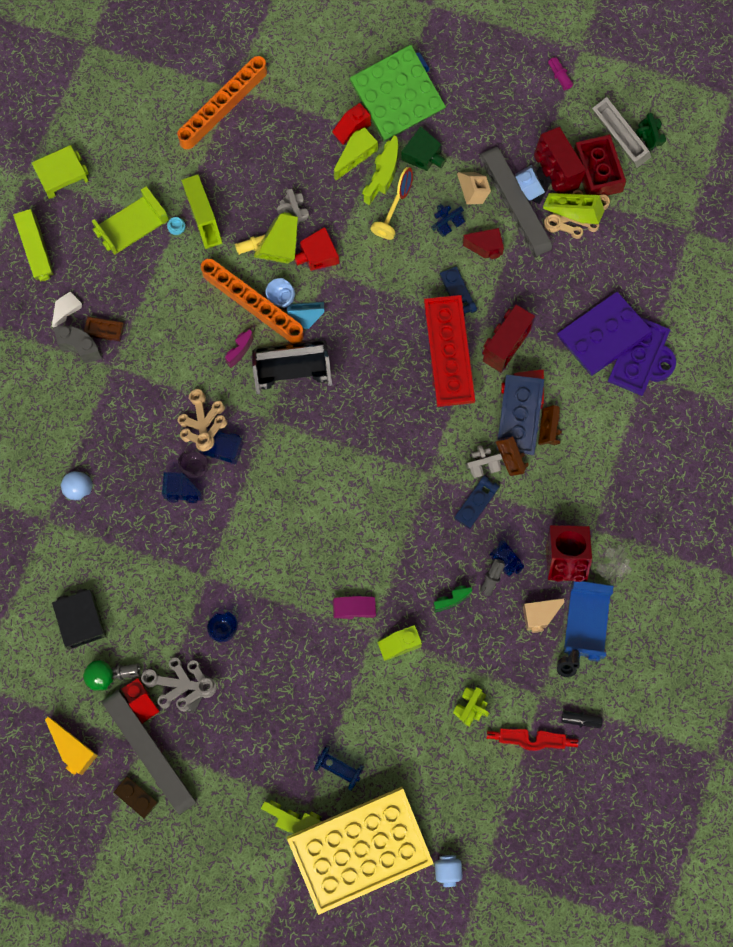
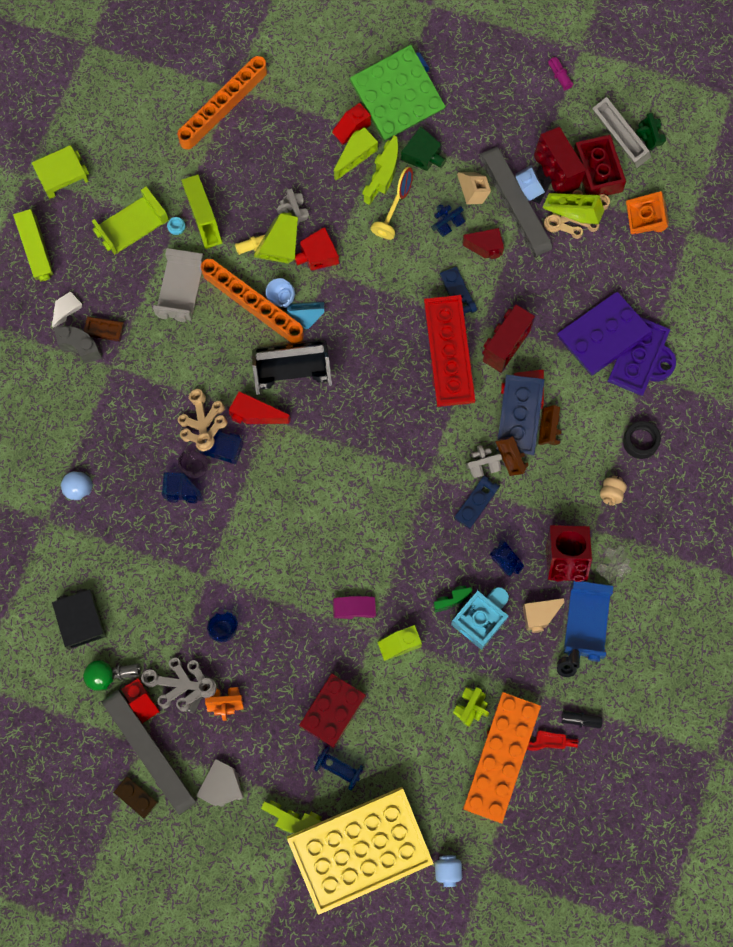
(72, 751): yellow slope -> none
(179, 285): none -> light grey panel
(221, 785): none -> light grey slope
(225, 704): none -> orange hips
(243, 343): magenta slope -> none
(253, 411): none -> red slope
(332, 711): none -> dark red brick
(482, 616): none -> medium azure brick
(492, 577): dark grey axle -> none
(502, 757): none -> orange plate
(613, 490): none -> tan piece
(641, 425): none -> black tyre
(647, 213): none -> orange slope

